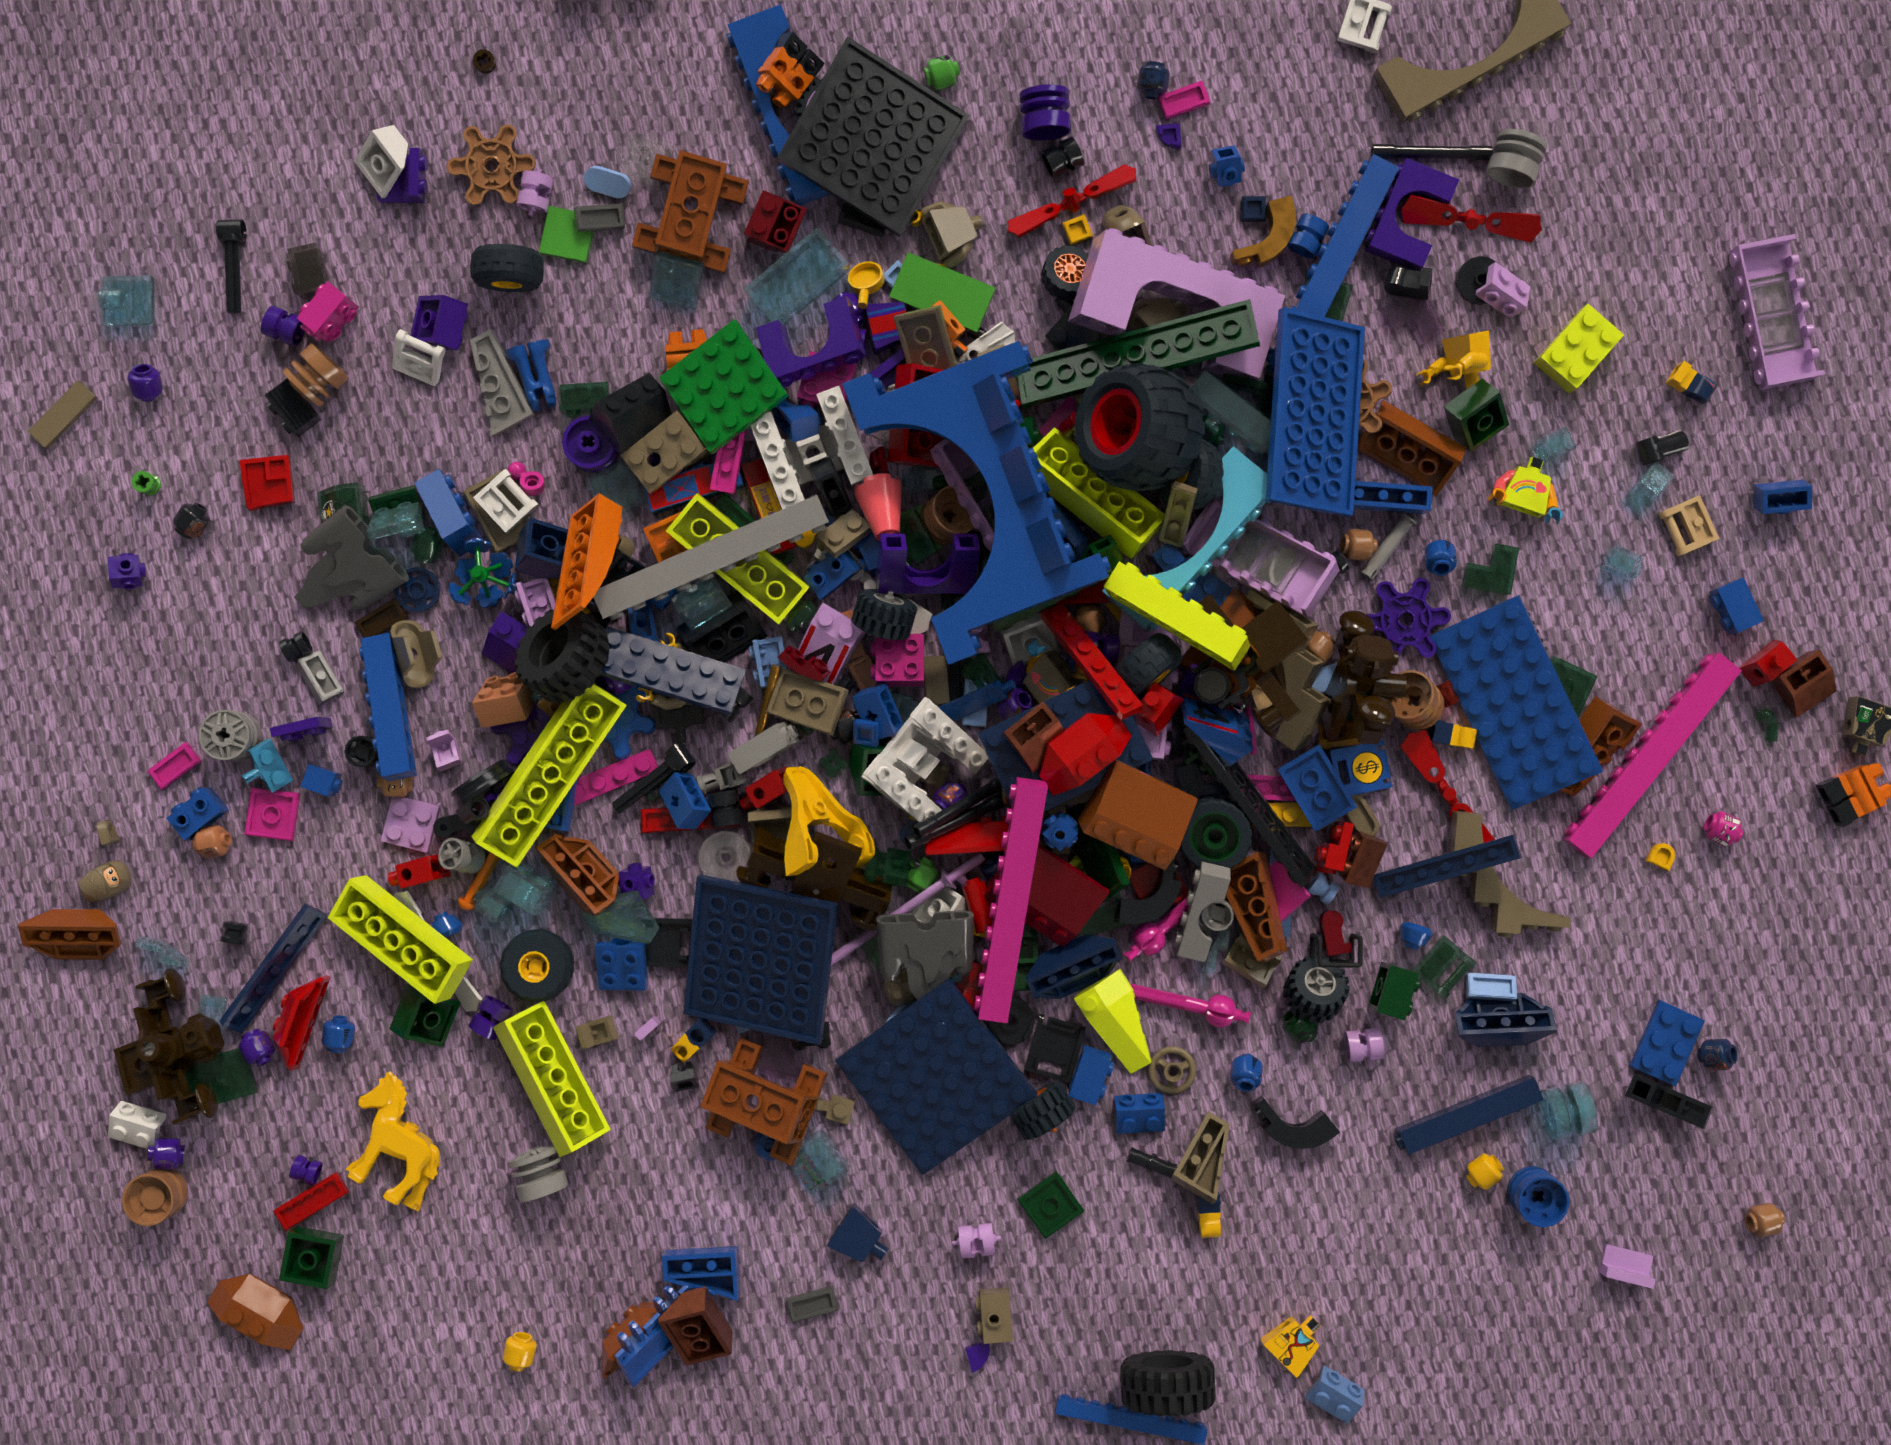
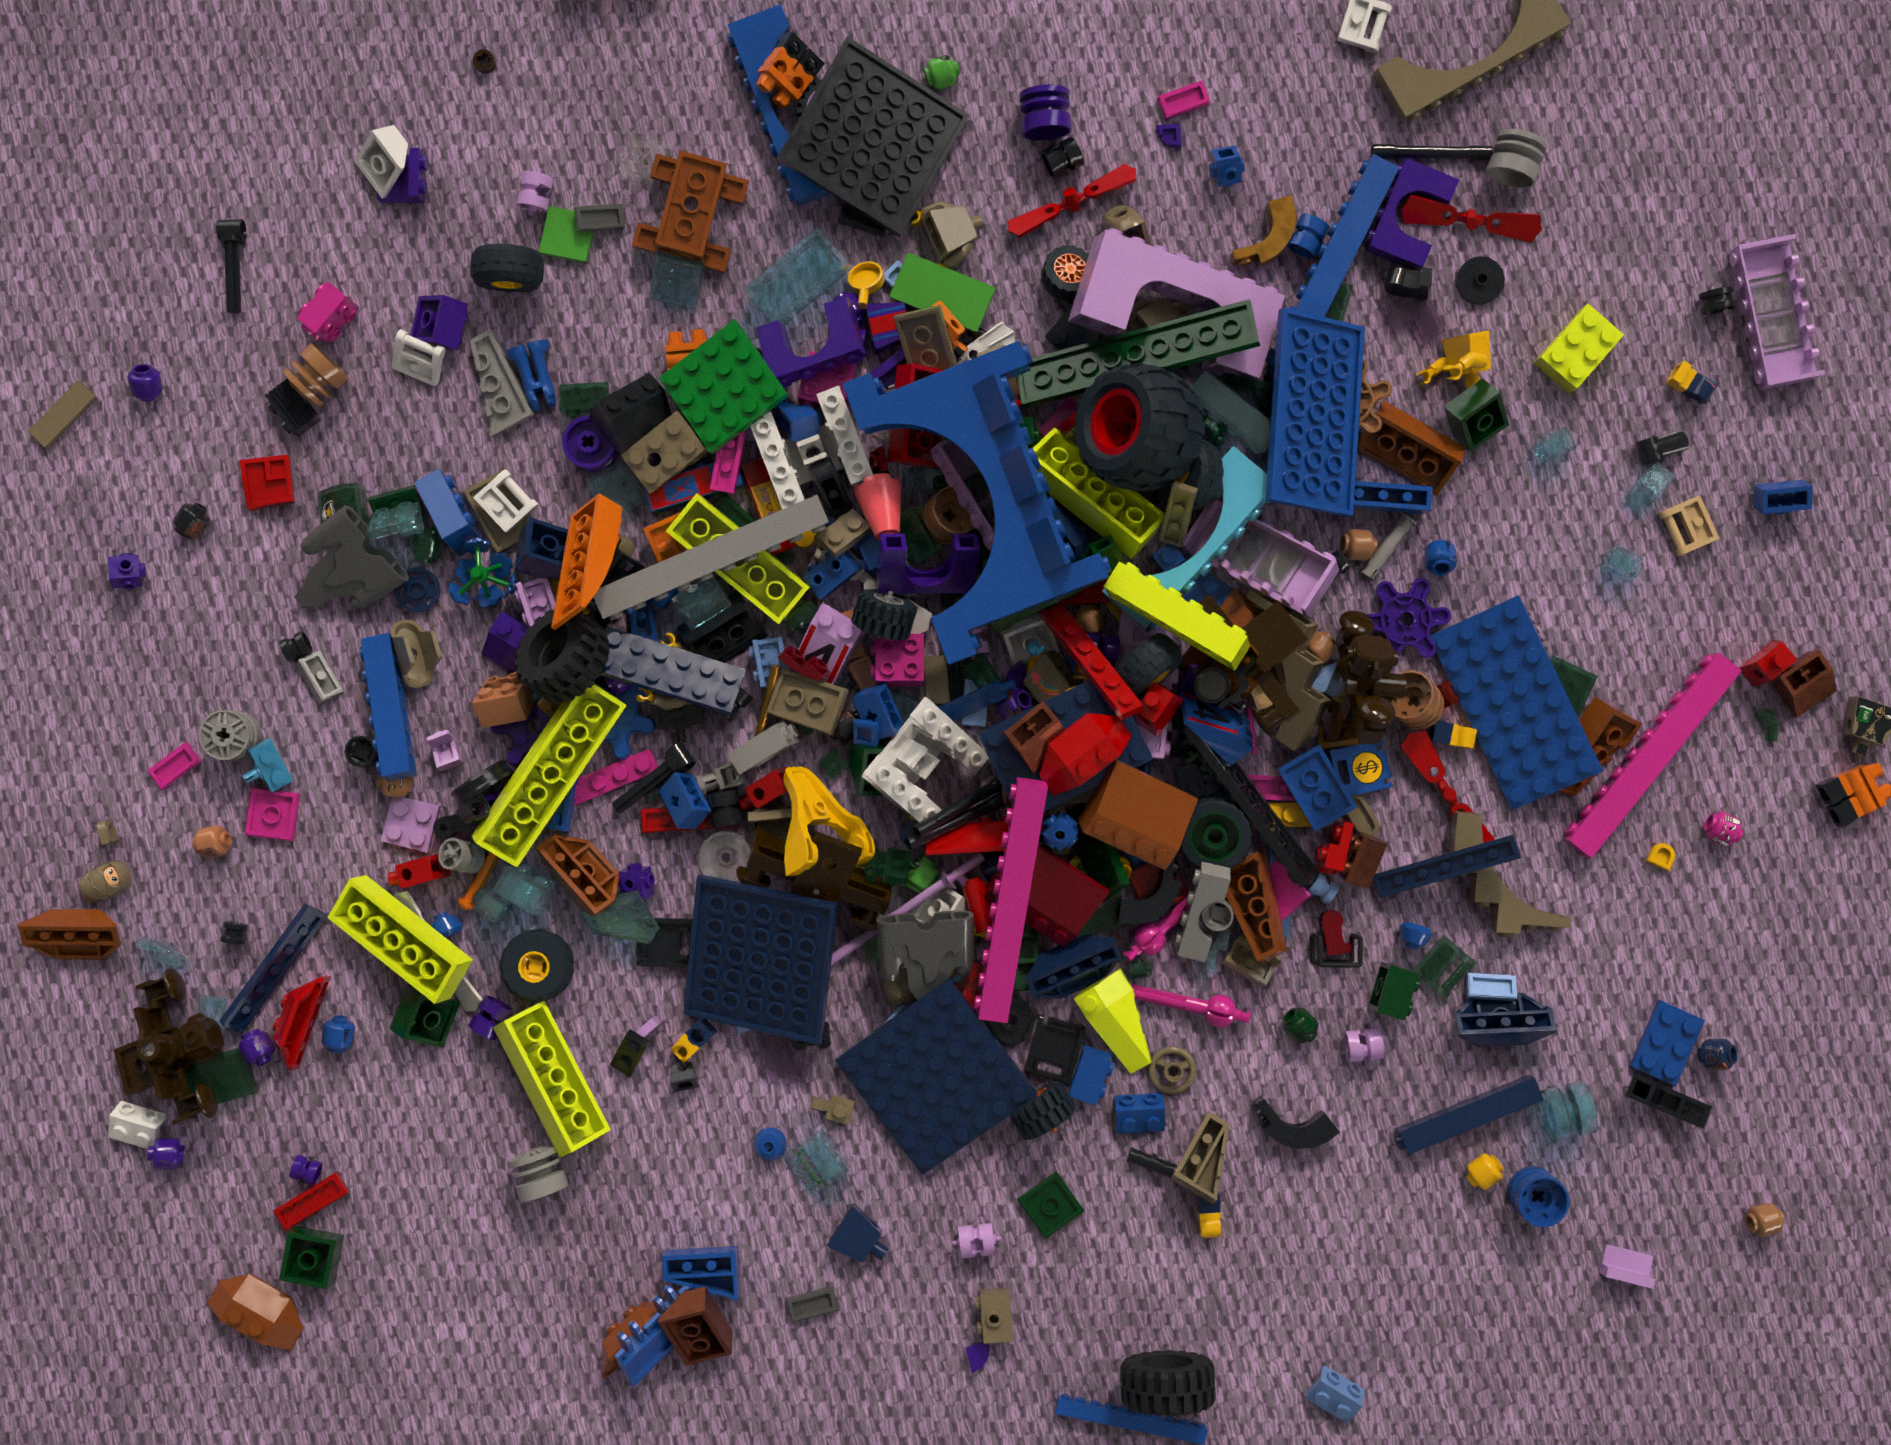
(127, 300): clear light blue plate -> none
(140, 479): bright green bush -> none
(154, 1196): medium nougat wheel -> none
(196, 813): blue brick -> none
(278, 325): dark purple wheel -> none
(294, 731): dark purple plate -> none
(307, 268): clear smoke brick -> none
(322, 780): blue brick -> none
(381, 619): dark brown tile -> none
(398, 1140): yellow animal -> none
(480, 153): medium nougat plate -> none
(519, 1351): yellow head -> none
(530, 482): dark pink plate -> none
(596, 1032): dark tan bracket -> none
(607, 182): light blue tile -> none
(621, 965): blue plate -> none
(629, 1053): none -> black plate
(774, 223): dark red slope -> none
(781, 1110): dark orange piece -> none
(937, 776): dark tan tile -> none
(949, 794): dark purple head -> none
(1077, 230): yellow tile -> none
(1138, 969): none -> clear green plate
(1153, 80): dark blue head -> none
(1246, 1072): blue head -> none
(1253, 208): dark blue tile -> none
(1293, 1343): yellow torso -> none
(1315, 990): black wheel -> none
(1498, 576): clear green plate -> none
(1504, 291): lavender bracket -> none
(1527, 491): torso -> none
(1717, 300): none -> black wheel
(1735, 606): blue brick -> none

